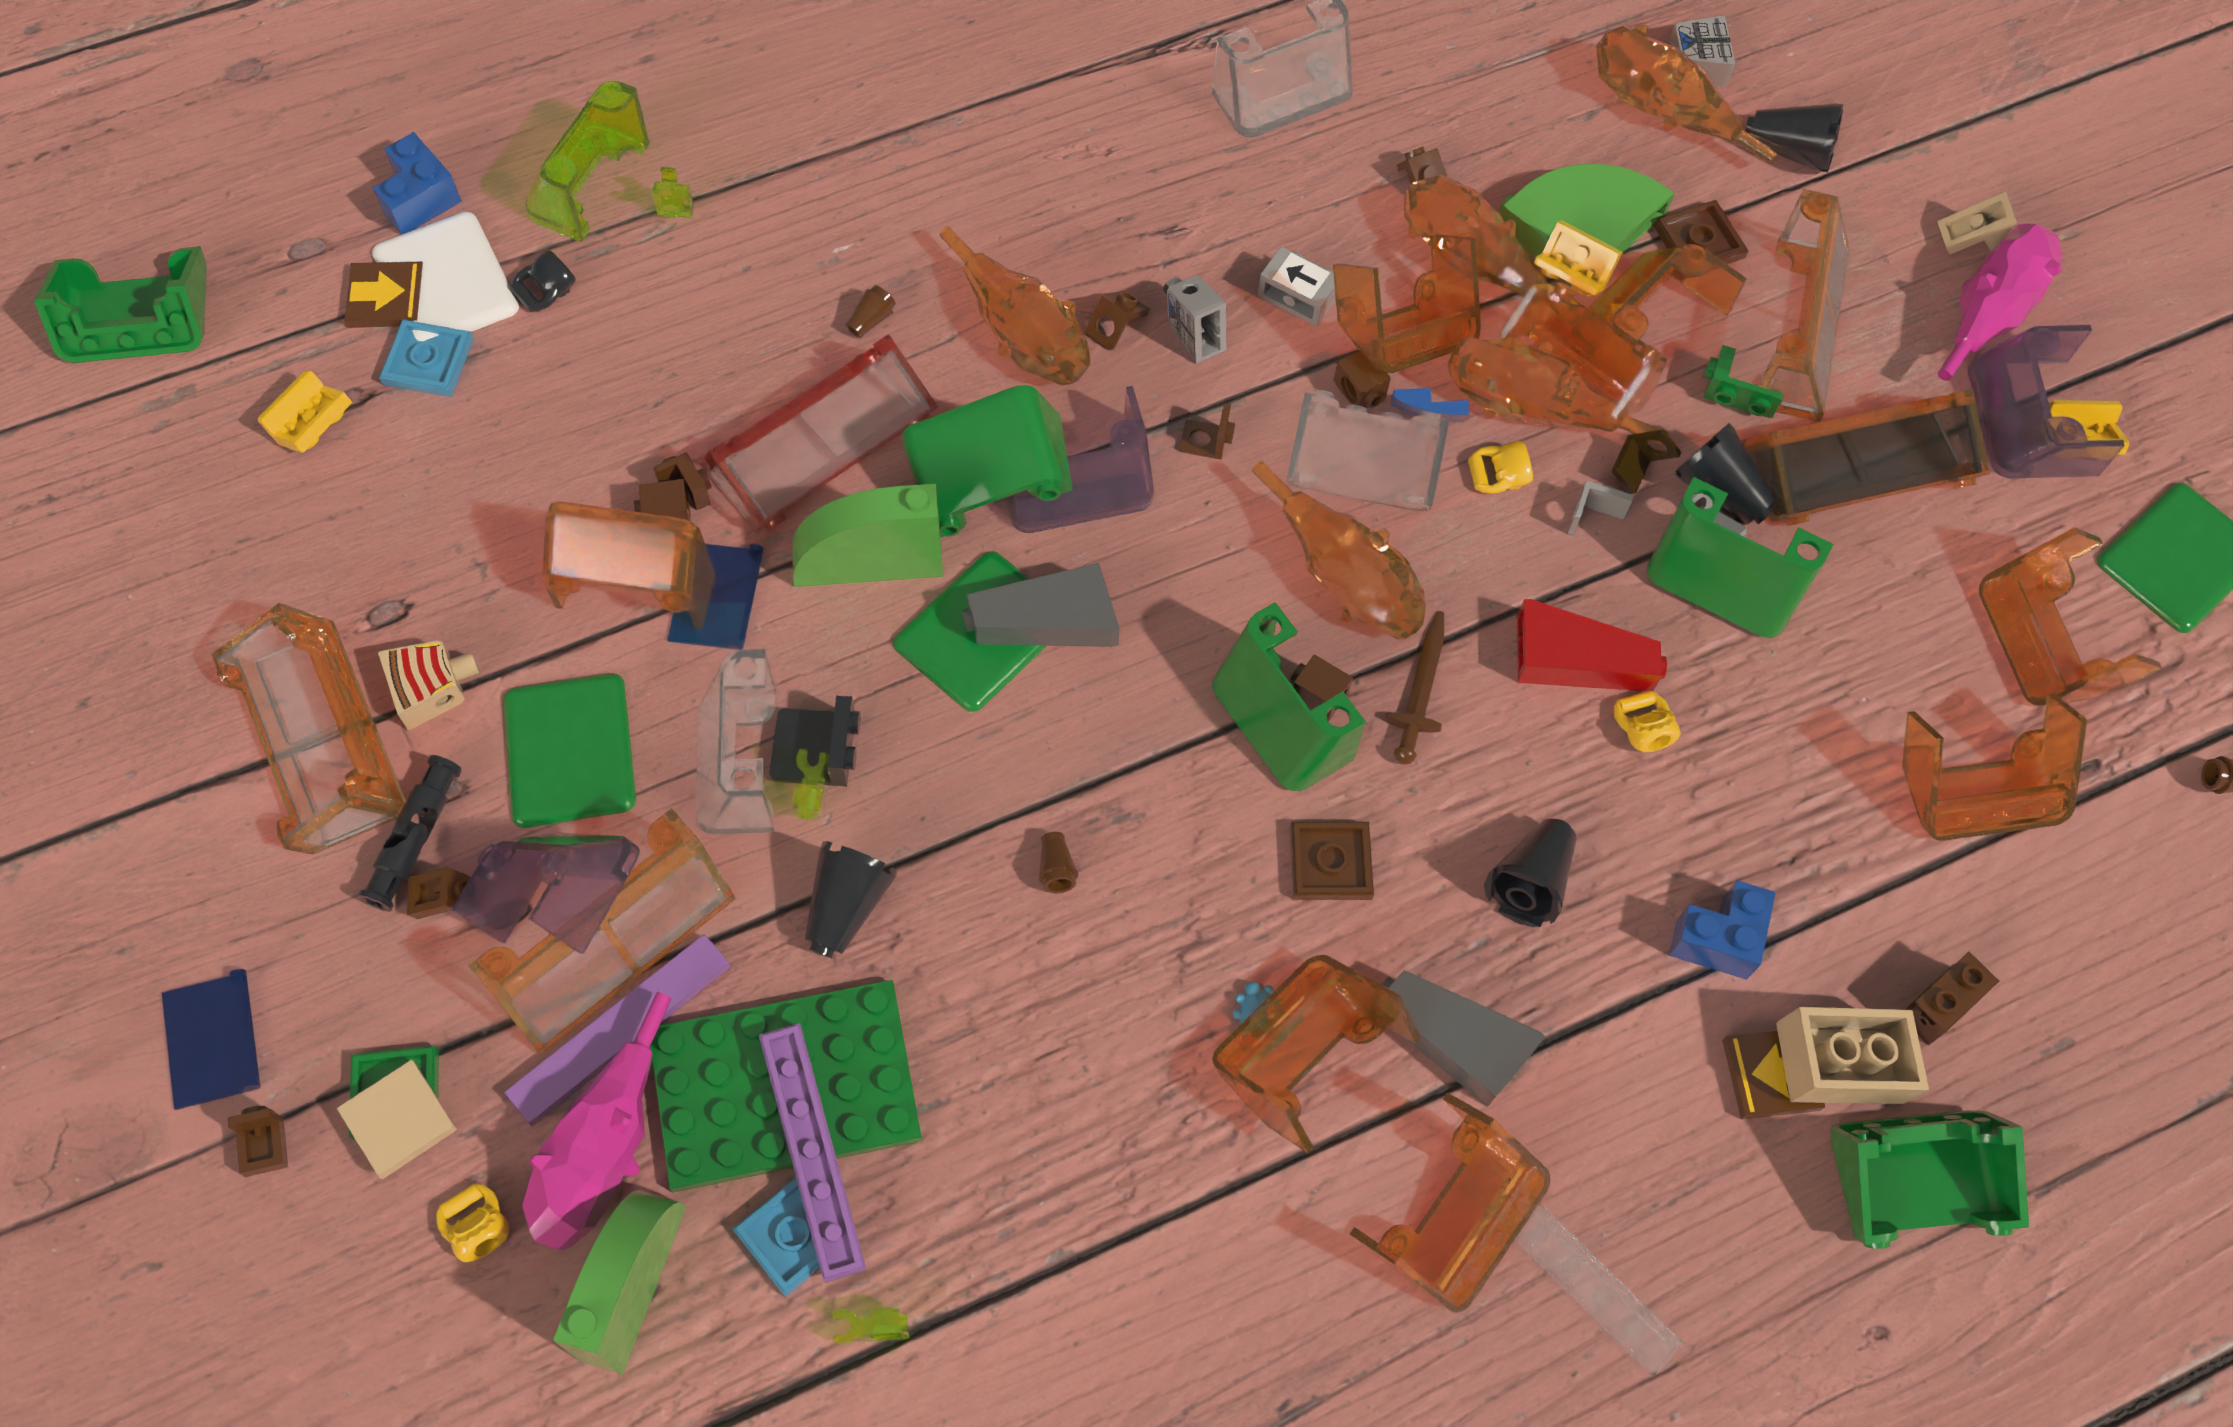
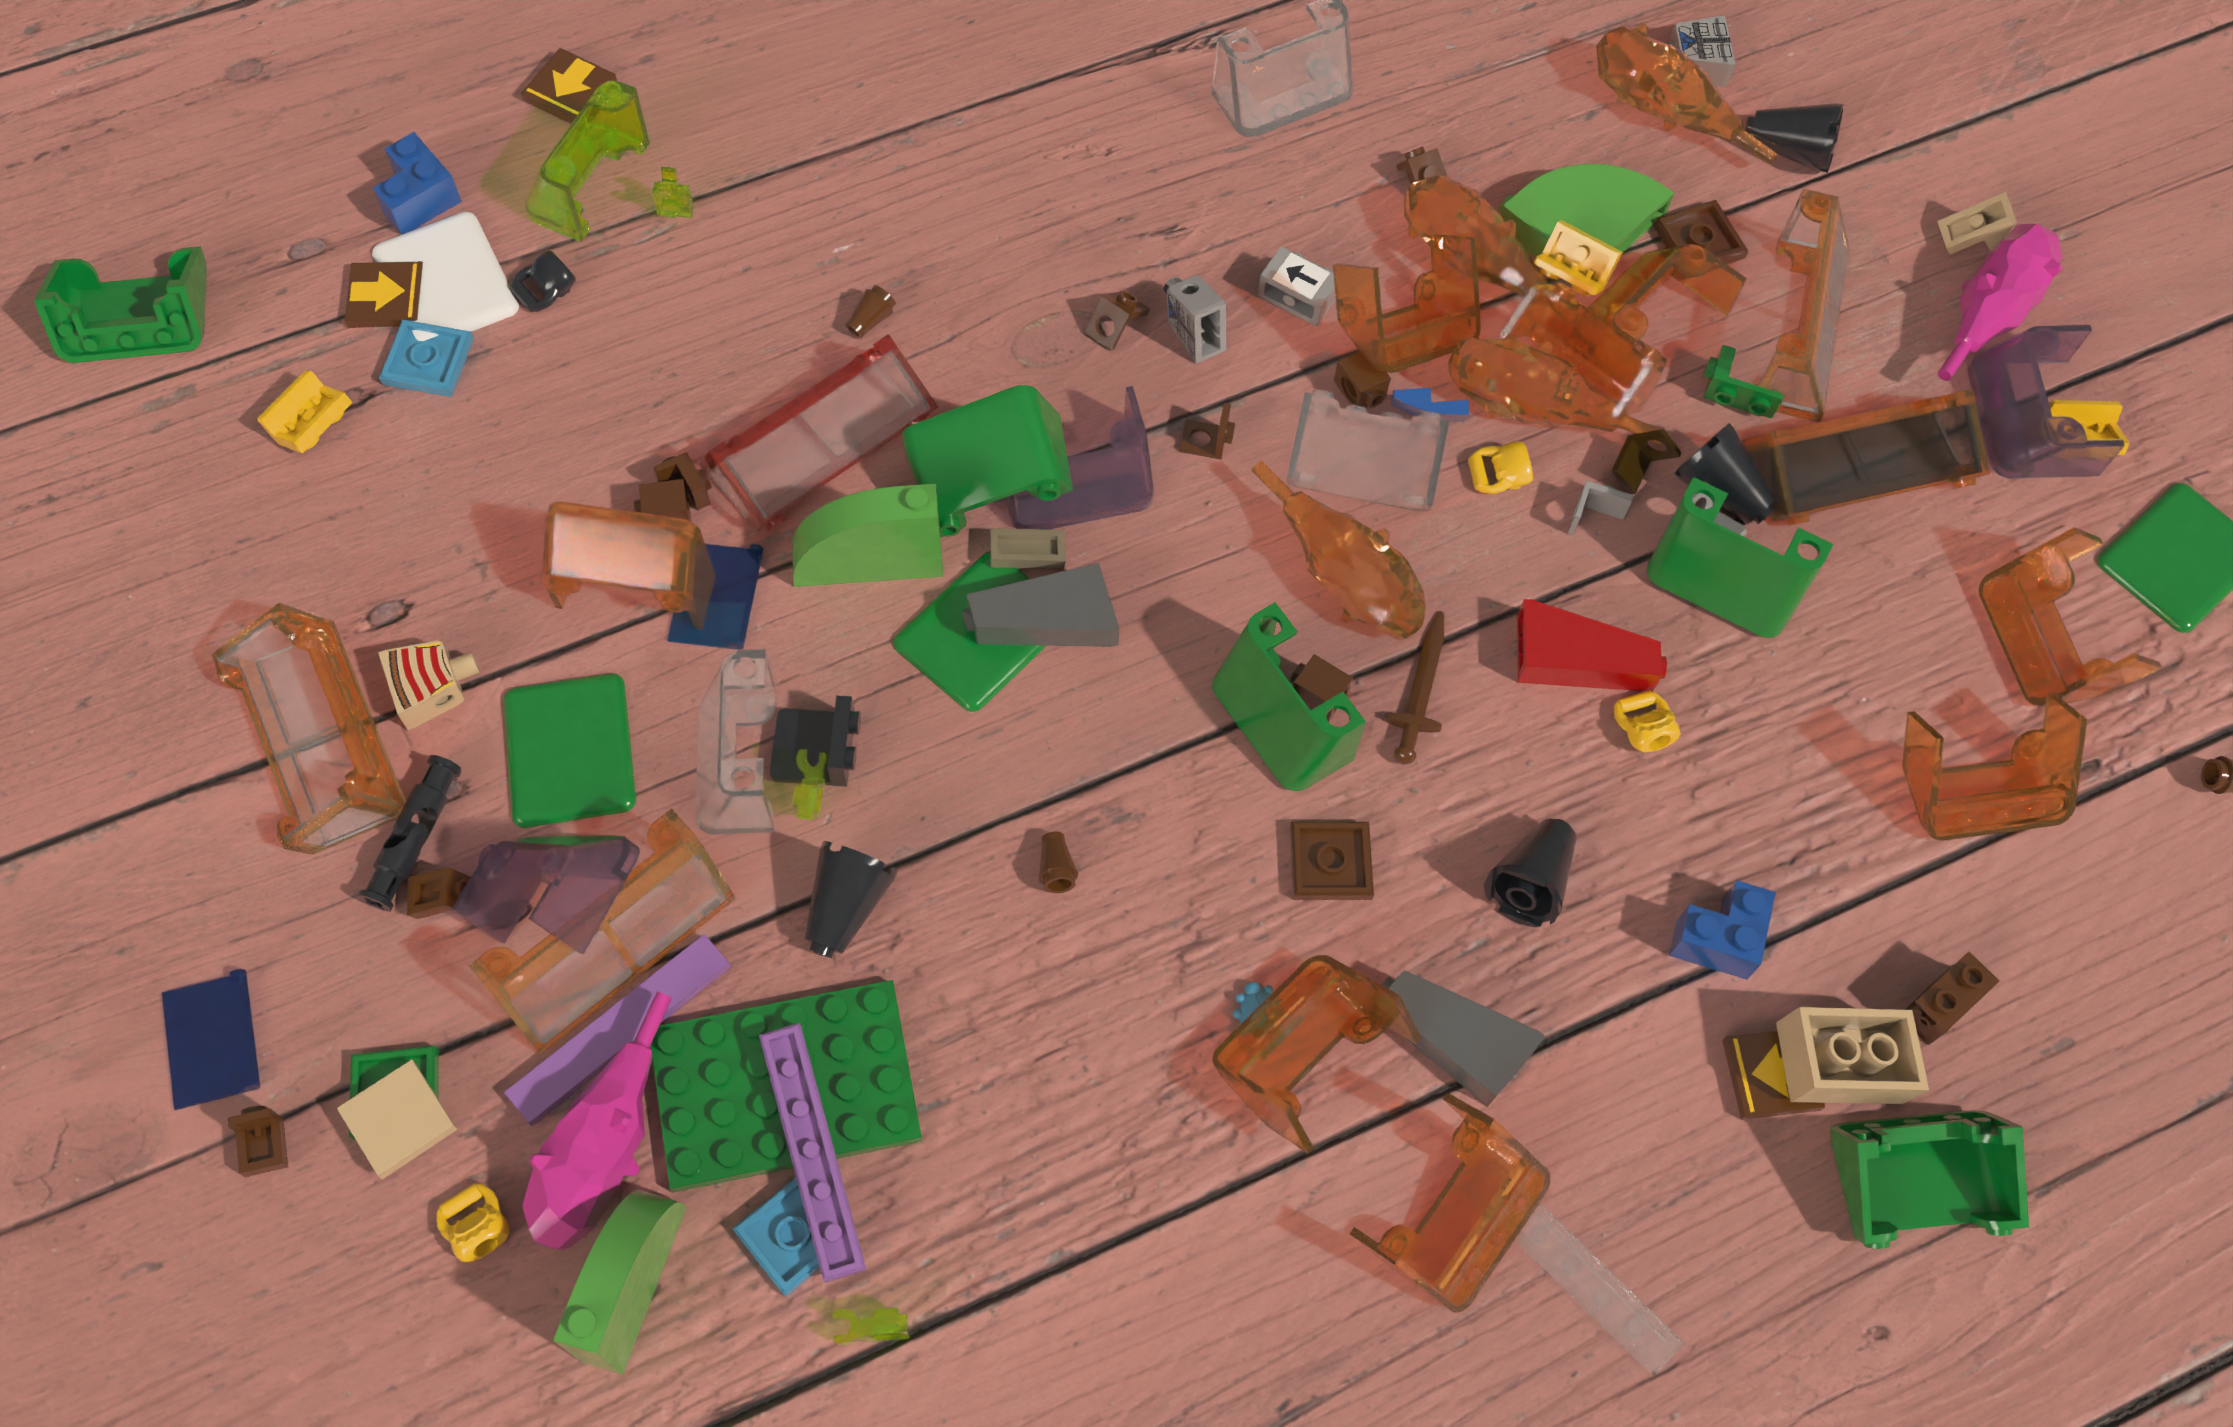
(565, 85): none -> reddish brown tile
(1025, 317): clear orange piece -> none
(1027, 548): none -> dark tan tile

